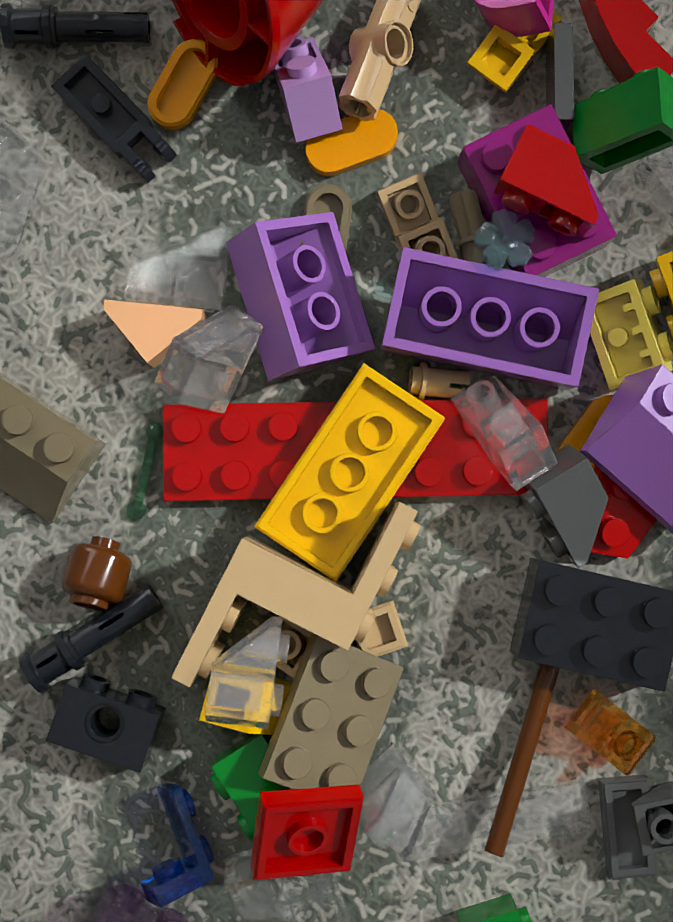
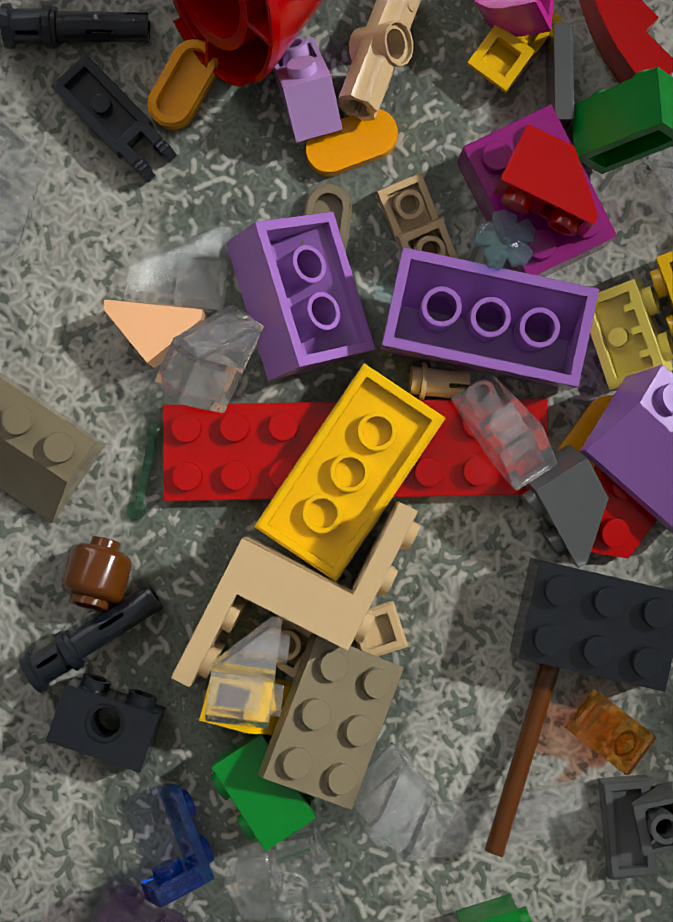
(305, 831): red tile -> none
(467, 220): dark tan axle -> none

